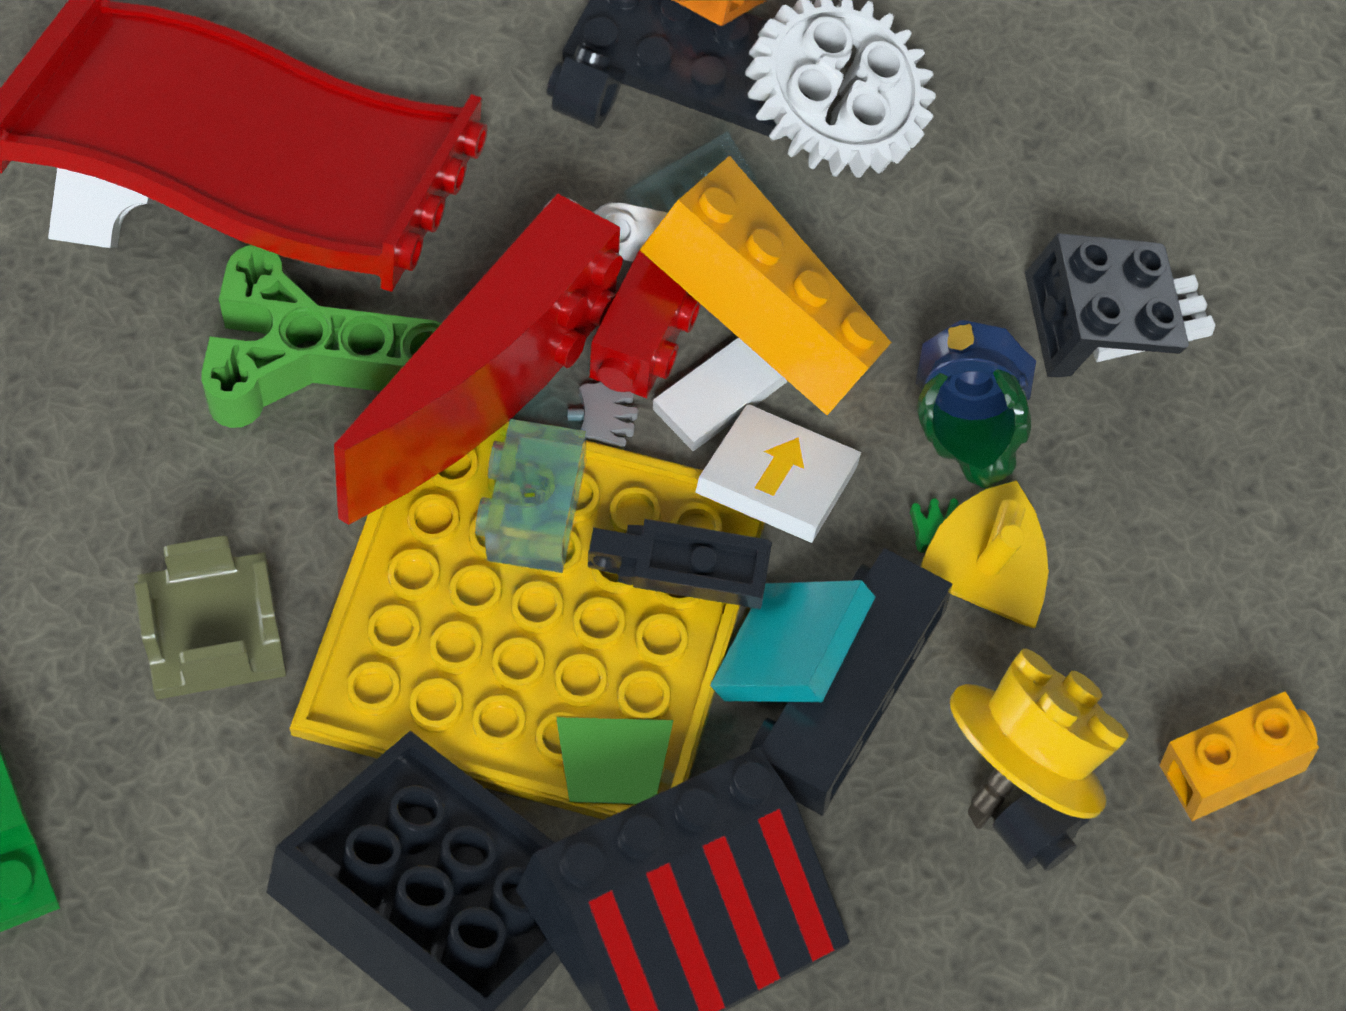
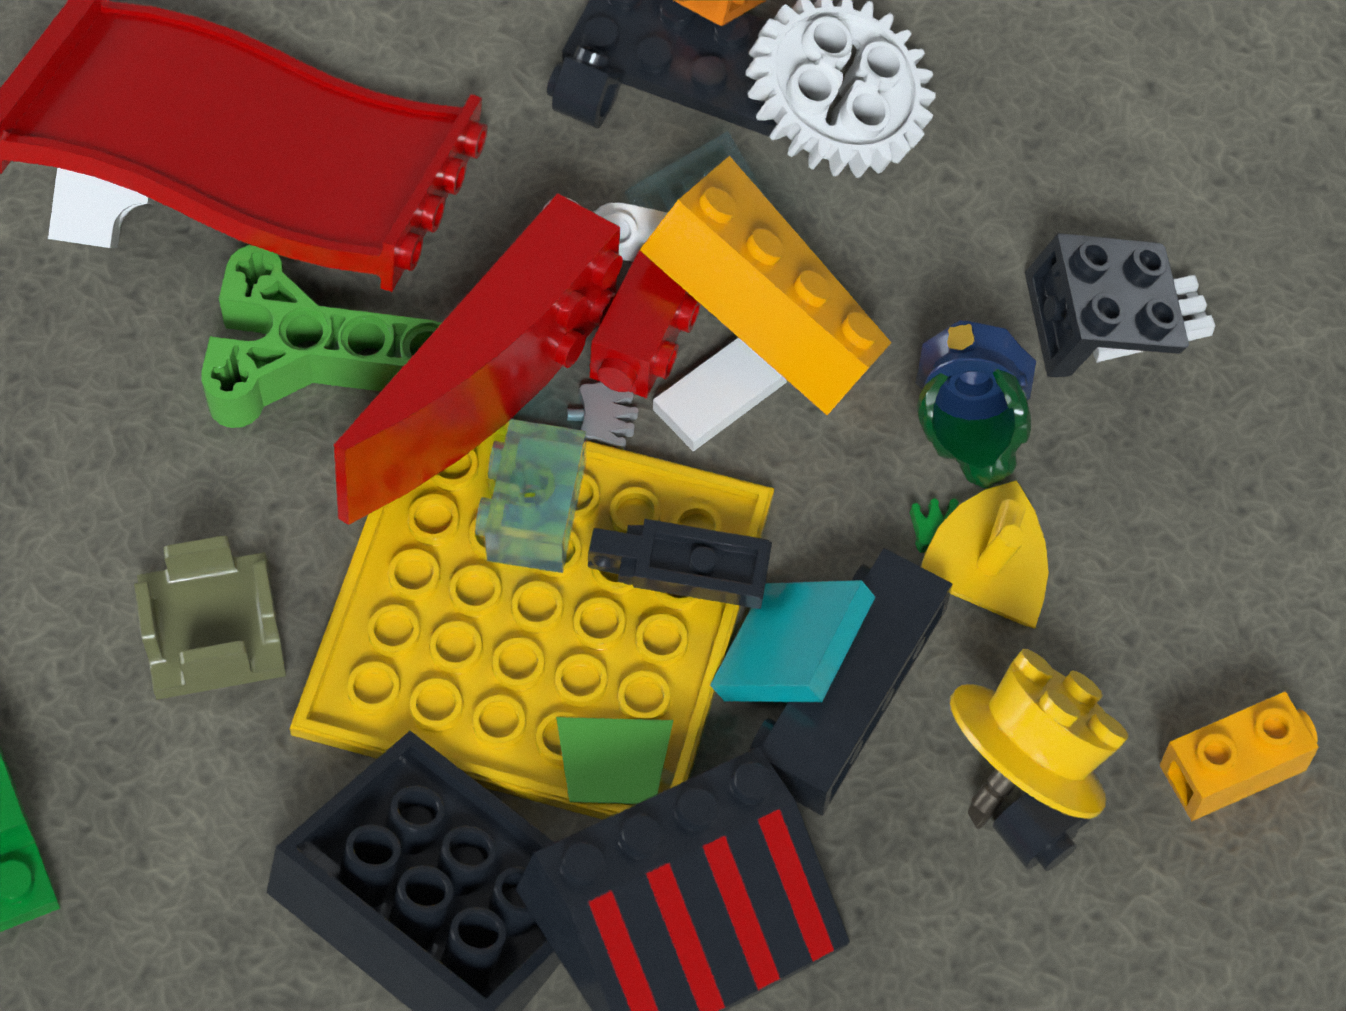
(778, 473): white tile -> none

